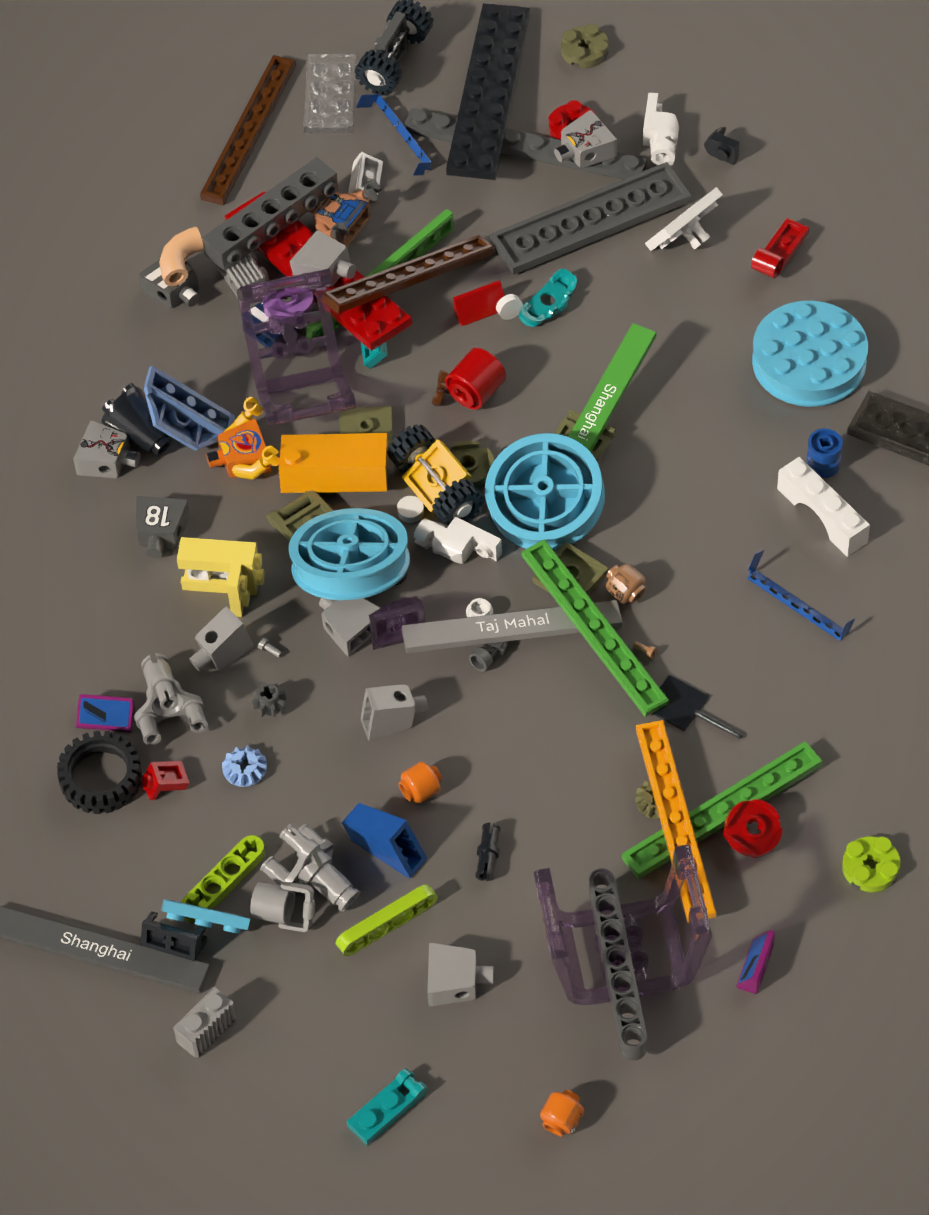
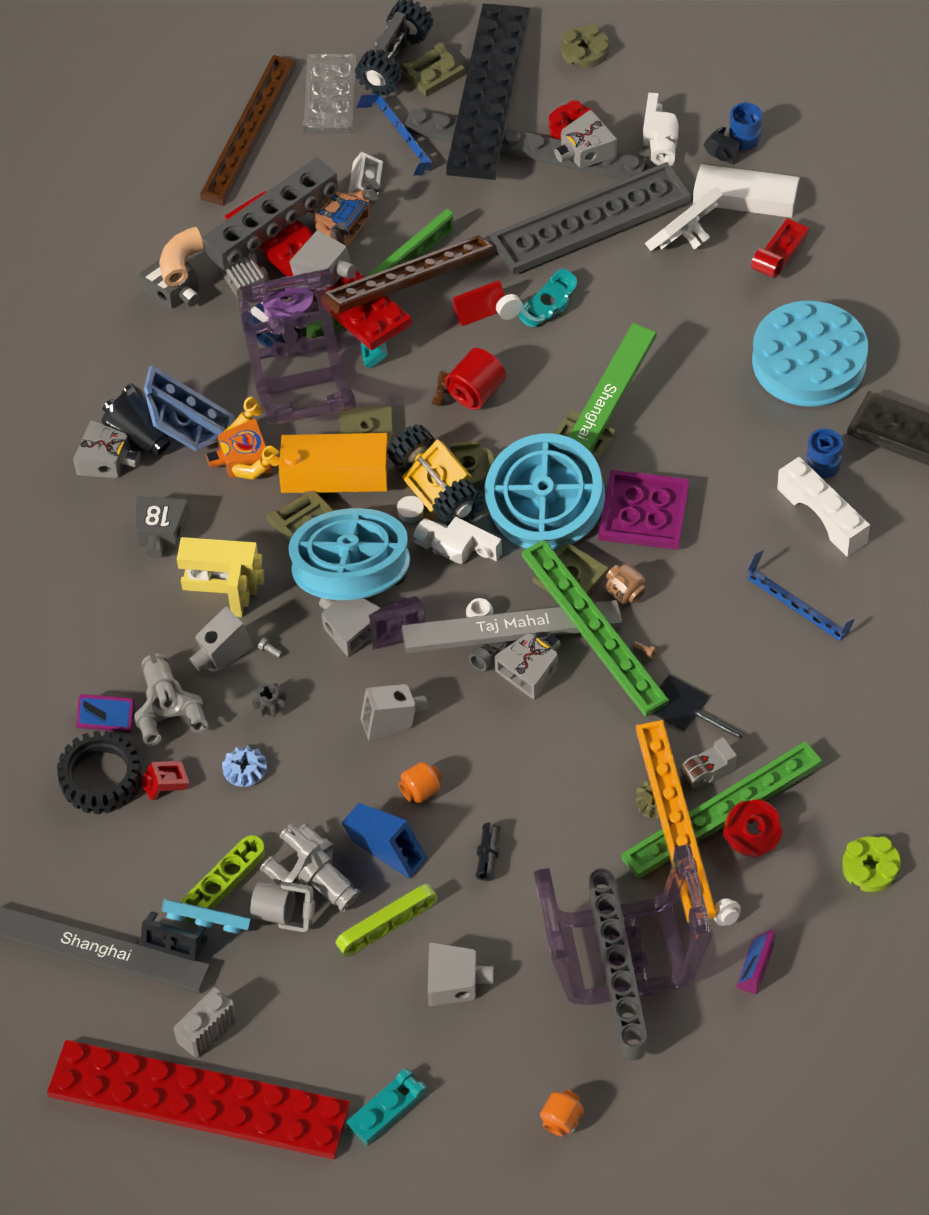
(199, 1099): none -> red plate
(436, 75): none -> olive plate
(529, 663): none -> light grey torso
(644, 509): none -> magenta plate
(710, 764): none -> light grey leg
(726, 912): none -> white plate
(745, 125): none -> blue wheel
(748, 190): none -> white slope

